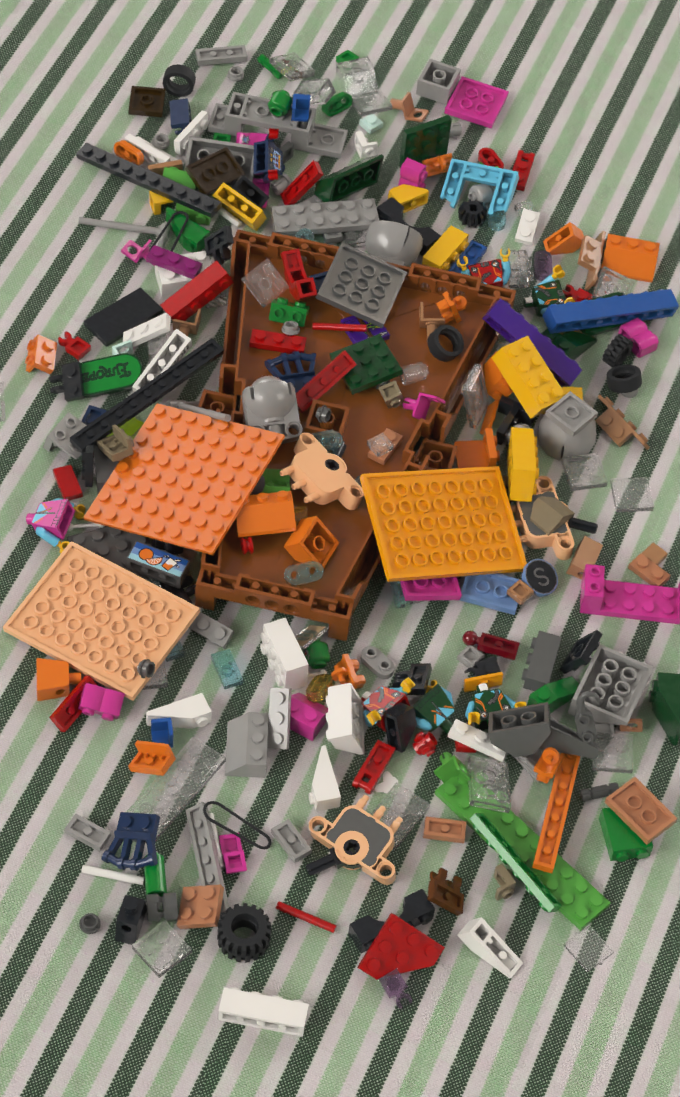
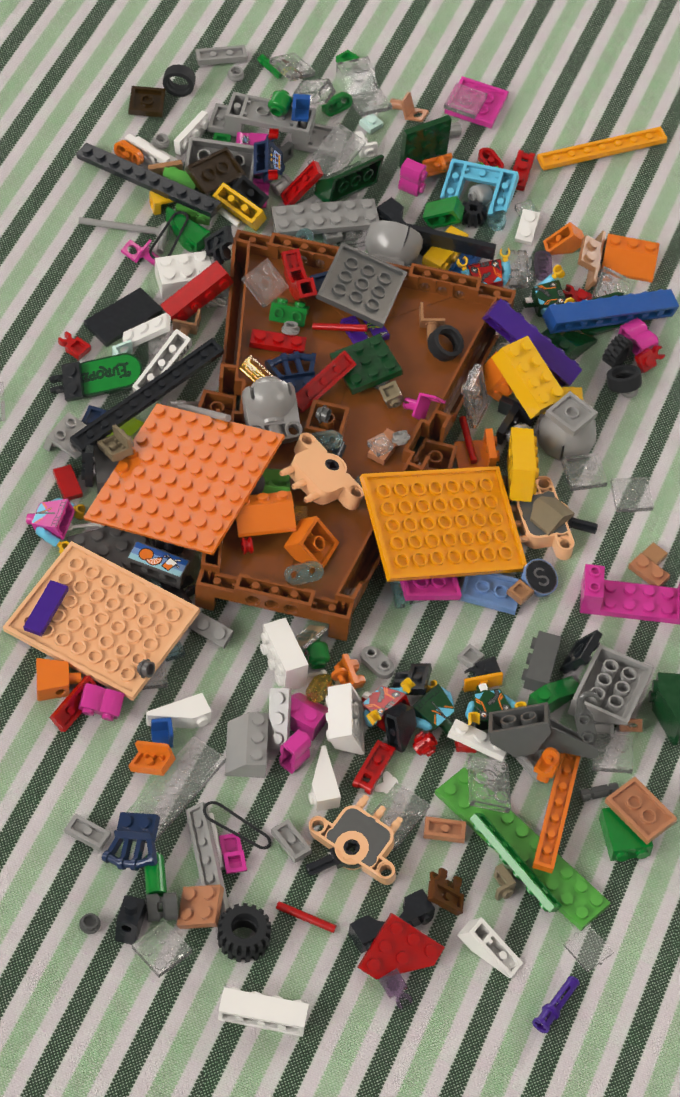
(41, 354): orange bracket -> none
(45, 608): none -> dark purple tile
(113, 874): white bar -> none
(174, 262): magenta plate -> none
(180, 114): dark blue hinge -> none
(227, 669): clear light blue plate -> none
(254, 369): none -> clear yellow tile
(295, 751): none -> dark pink brick
(337, 150): none -> clear plate
(400, 437): none -> light grey plate
(409, 196): yellow slope -> none
(414, 373): clear brick -> none
(438, 81): light grey brick -> none
(443, 212): none -> green brick
(449, 309): orange hips -> none
(451, 767): bright green bracket -> none
(454, 242): none -> black tile
(465, 100): none -> clear tile
(468, 440): none -> red bar
(489, 416): orange piece -> none
(492, 644): dark red plate -> none
(552, 1010): none -> dark purple pin
(586, 553): medium nougat hinge -> none
(601, 148): none -> light orange plate
(616, 427): medium nougat bracket -> none
(647, 359): none -> red plate

